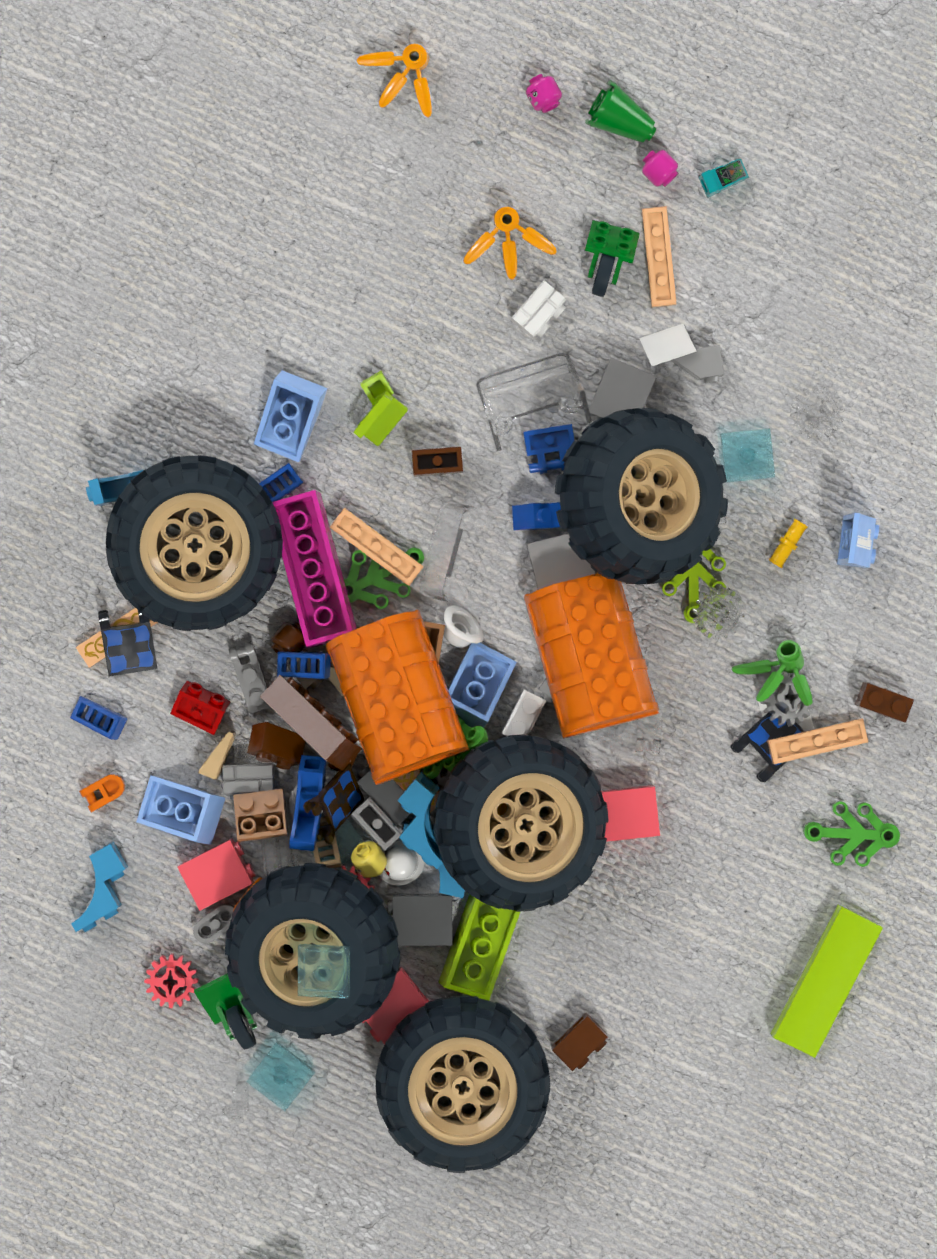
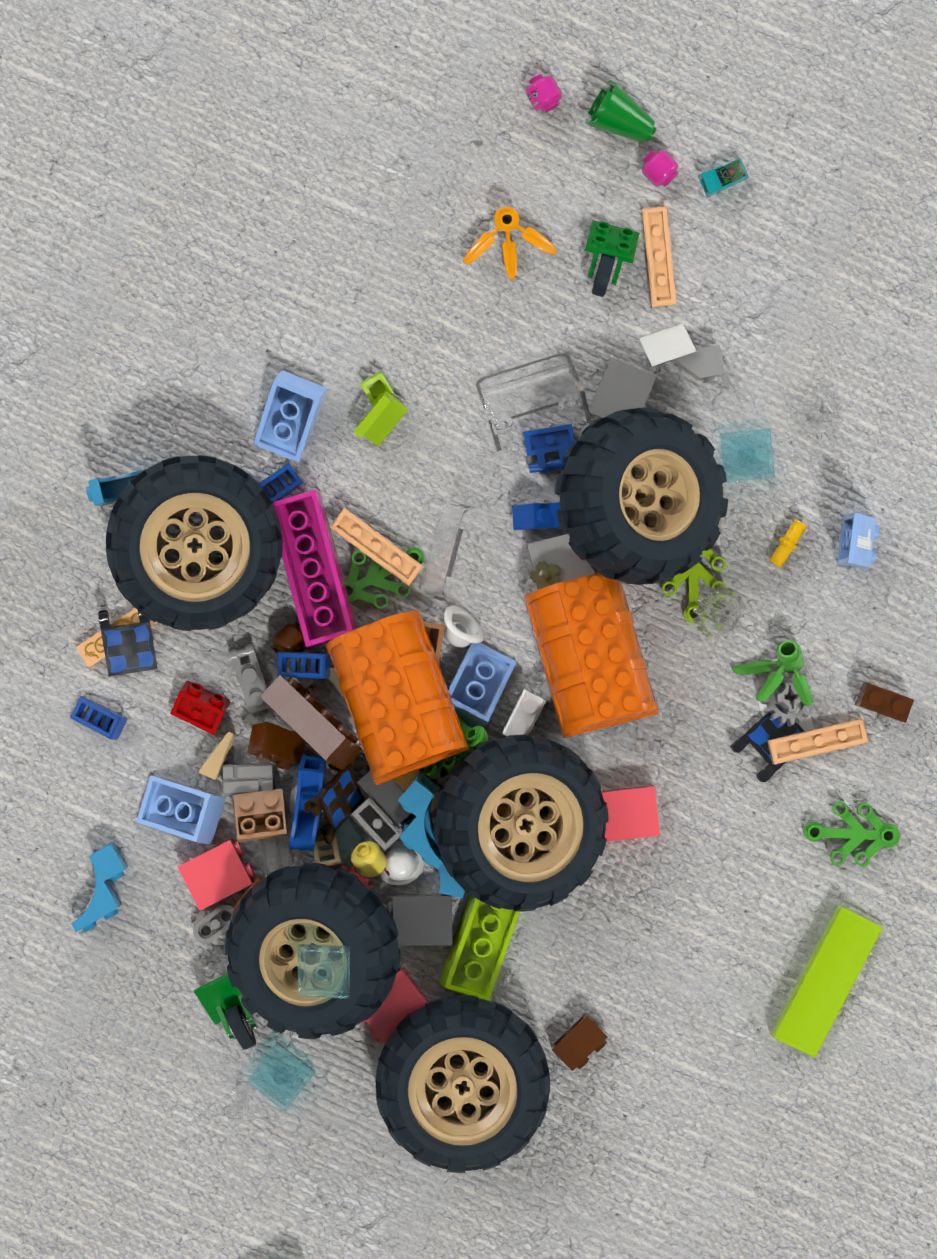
(110, 788): orange plate -> none
(182, 980): coral gear -> none
(399, 79): light orange plant -> none
(437, 461): reddish brown brick -> none
(538, 310): white brick -> none
(544, 574): none -> olive plant

